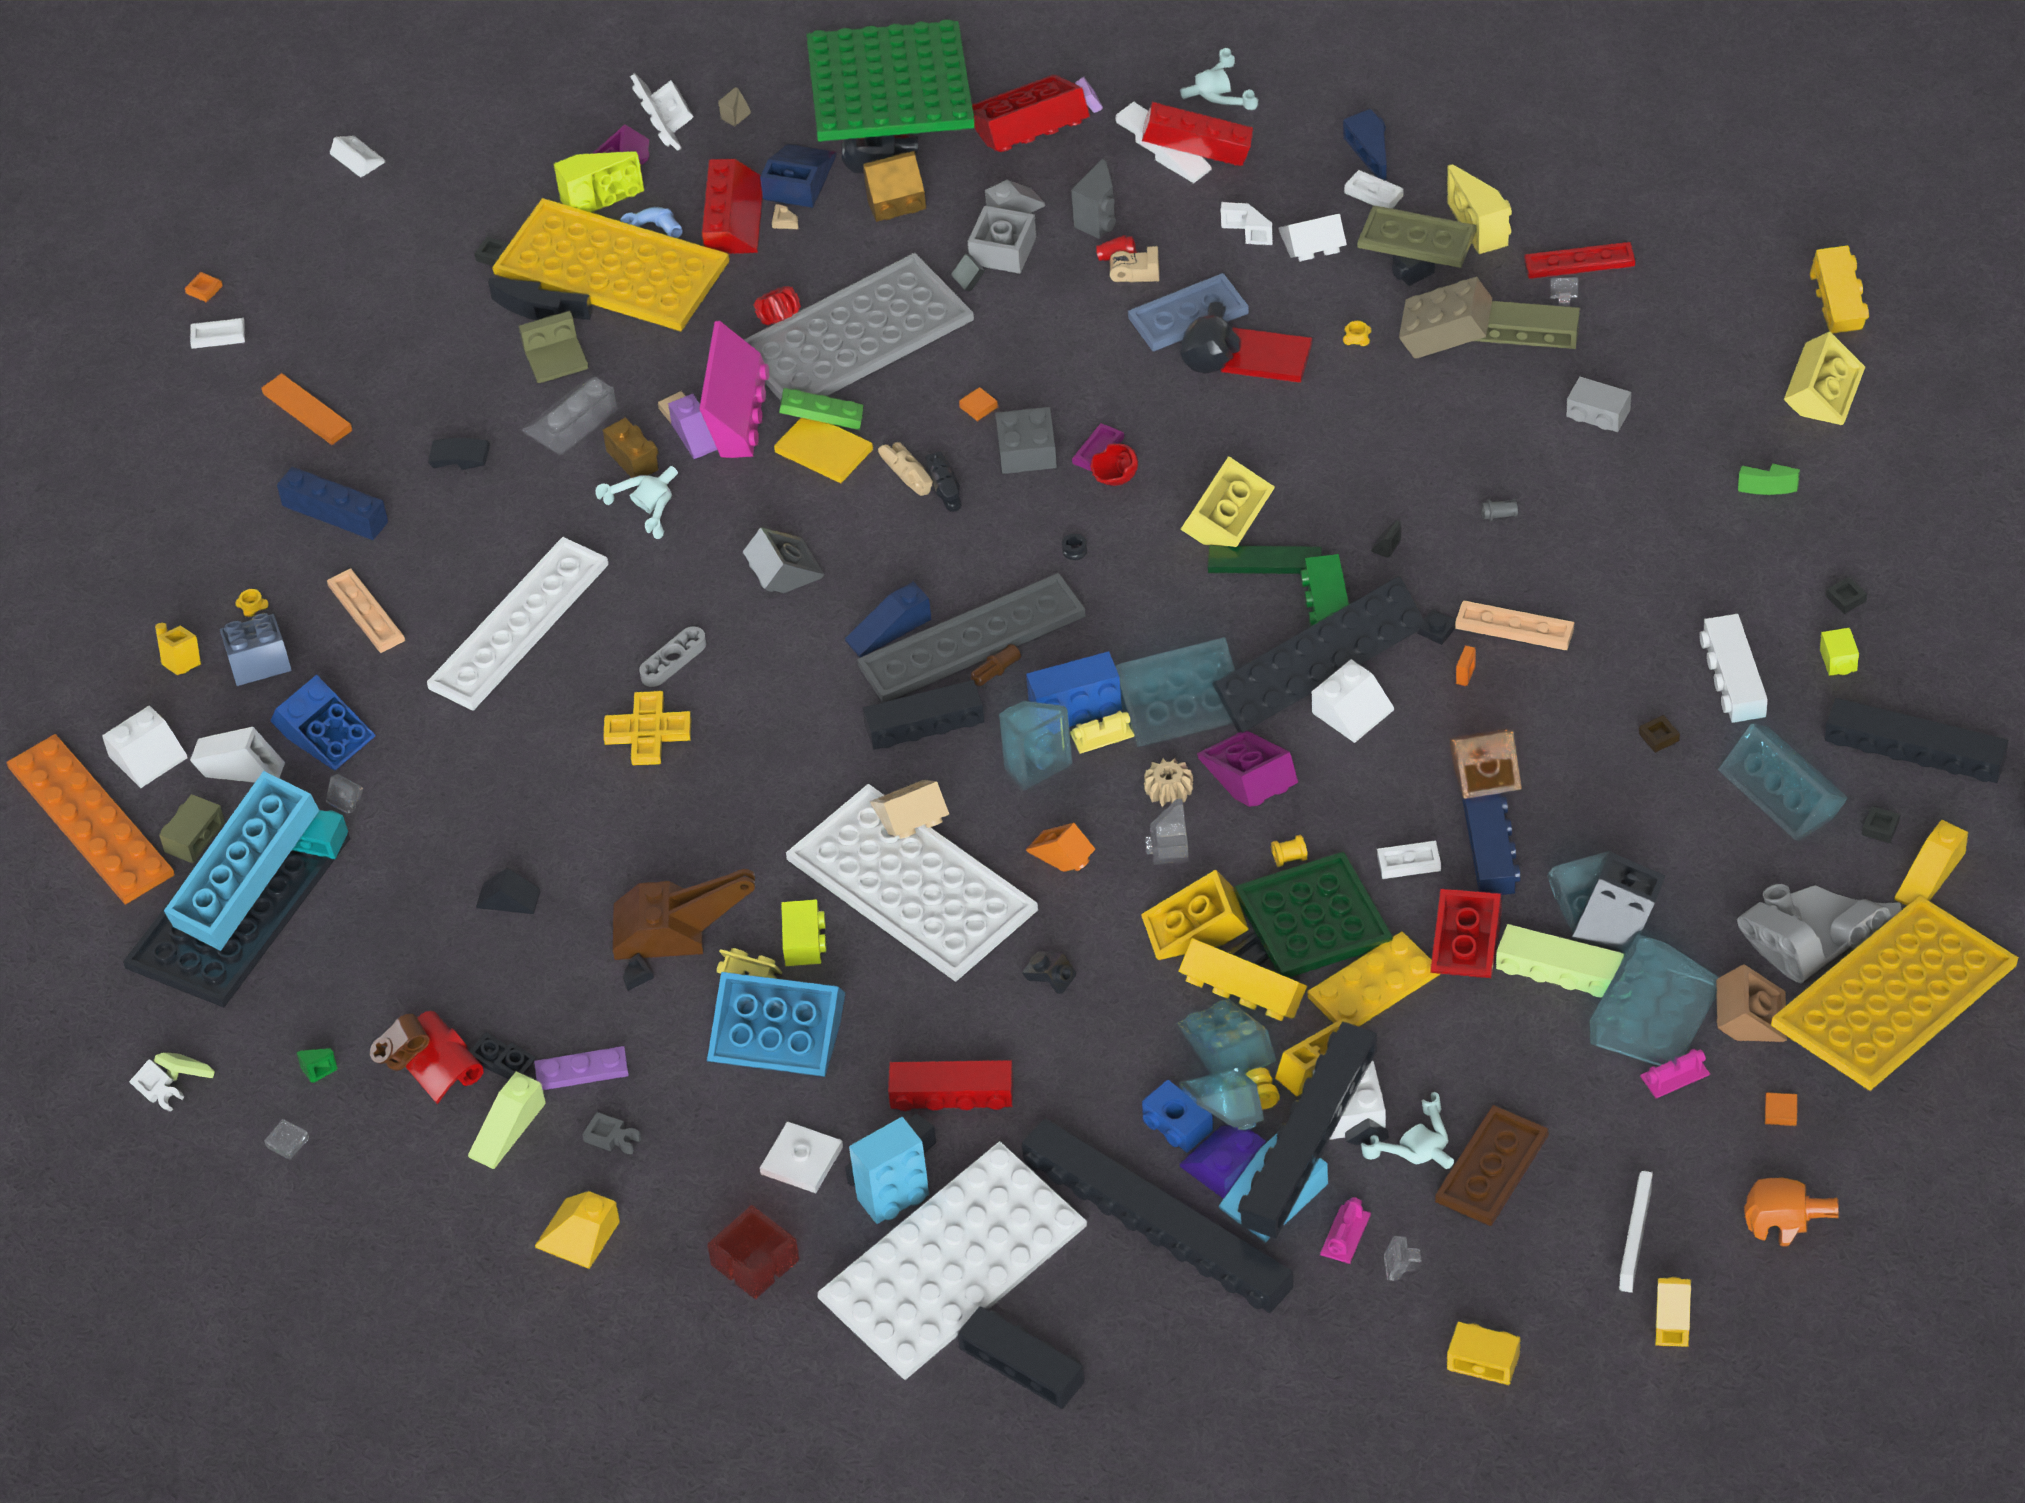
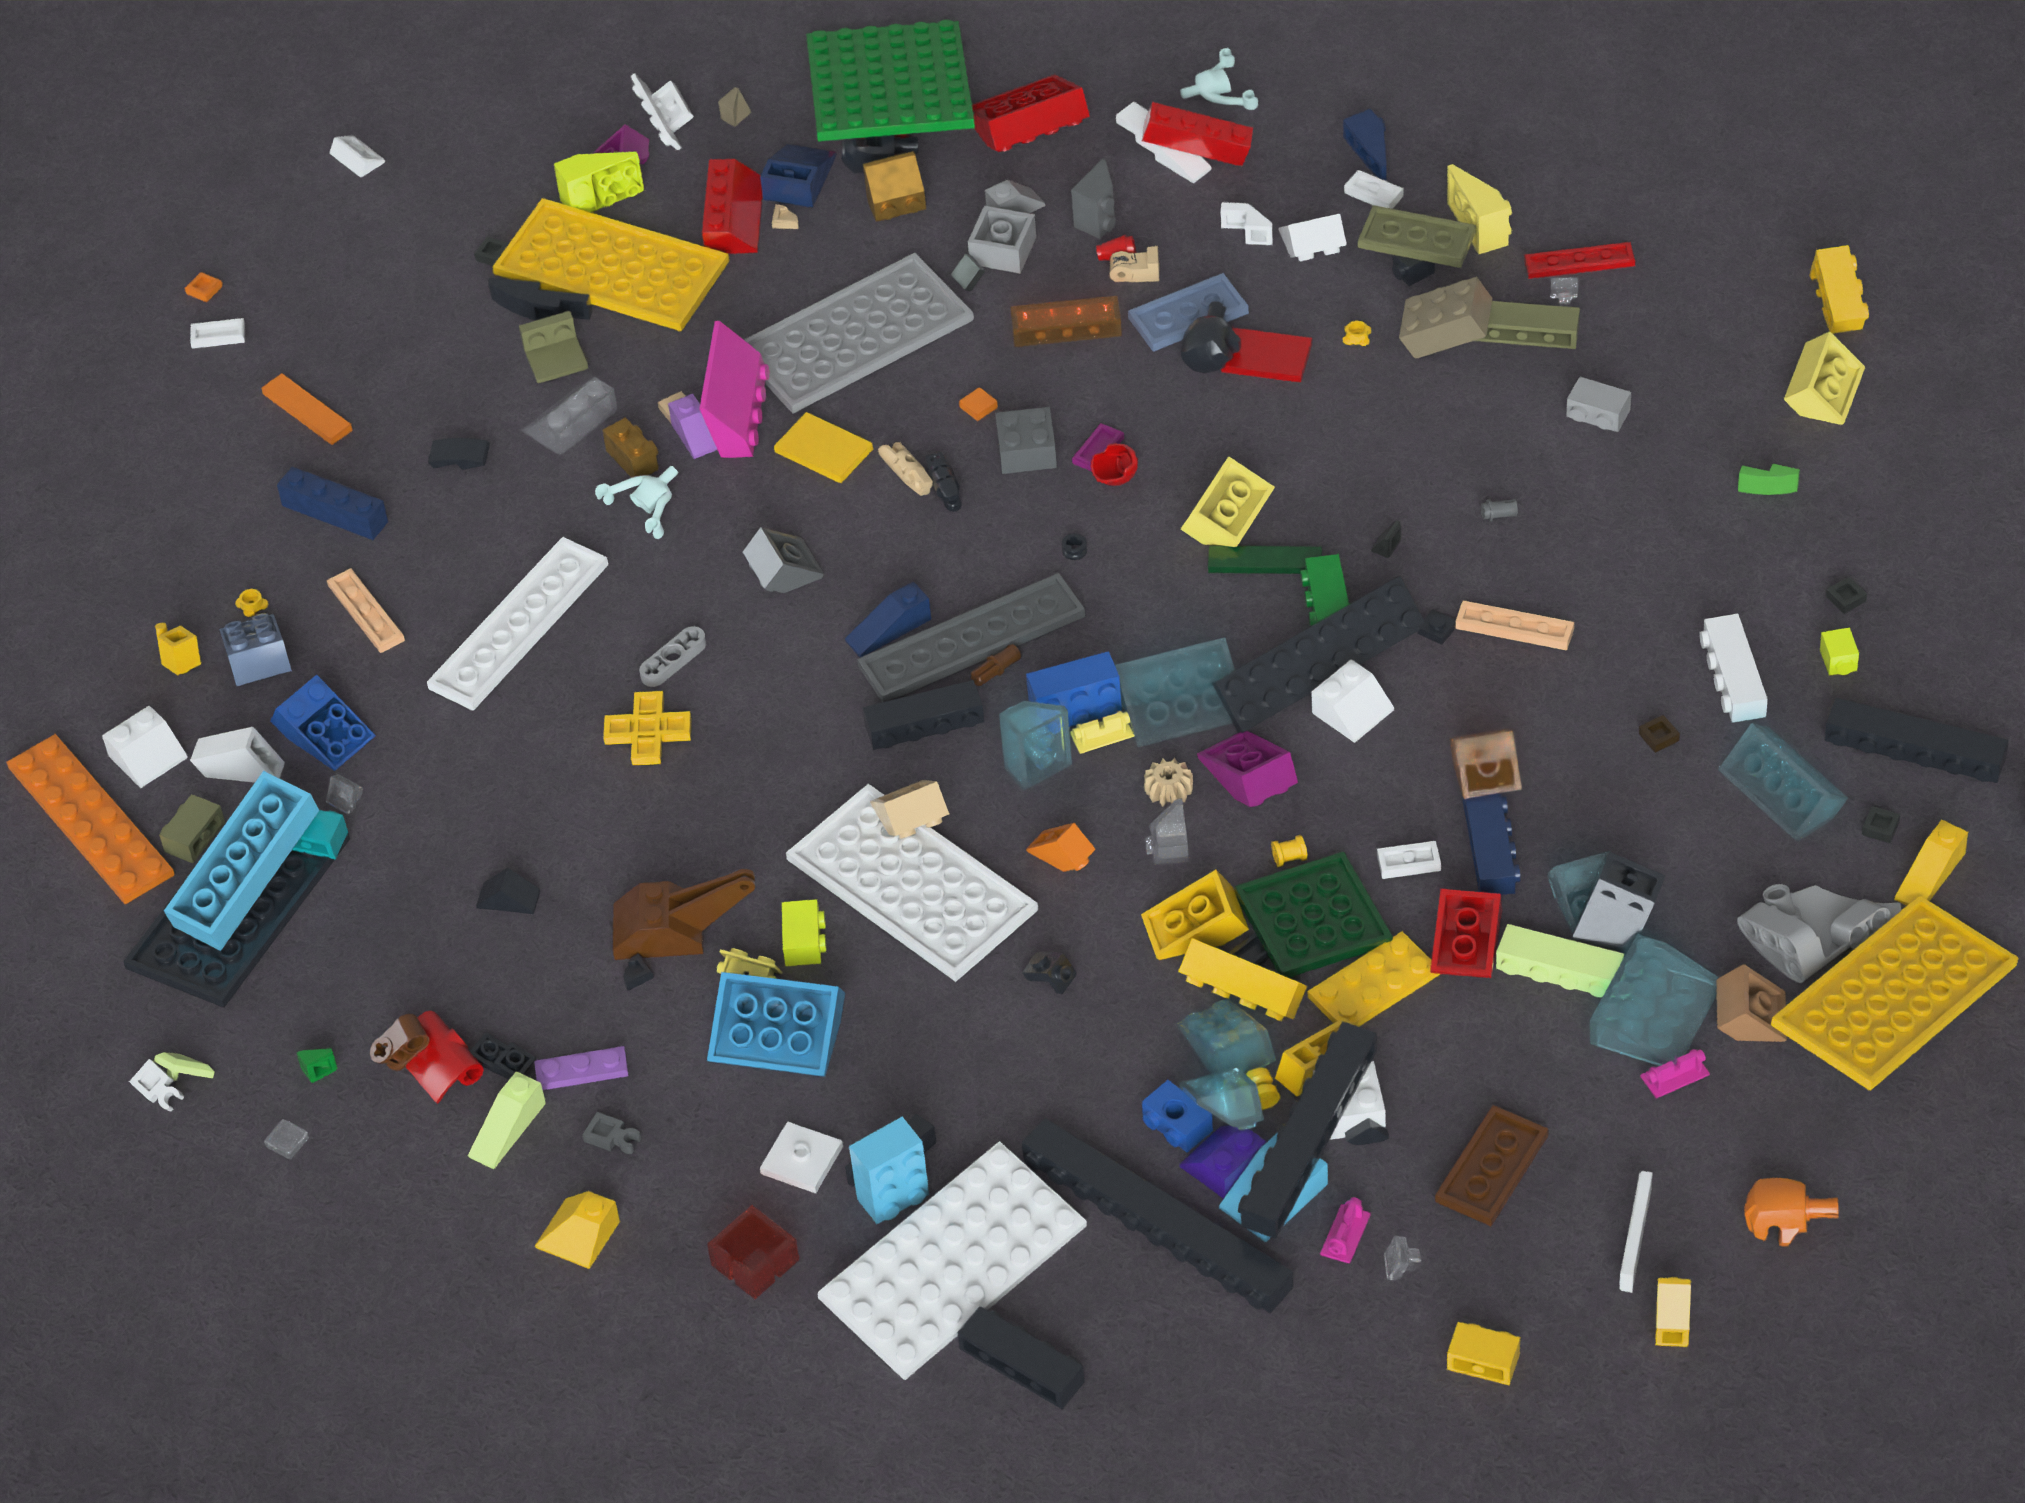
(660, 216): light blue piece -> none
(777, 305): red gear -> none
(821, 408): bright green plate -> none
(951, 1085): red brick -> none
(1066, 321): none -> clear orange brick
(1090, 95): lavender plate -> none
(1419, 1142): light aqua piece -> none
(1466, 666): orange tile -> none
(1781, 1109): orange tile -> none

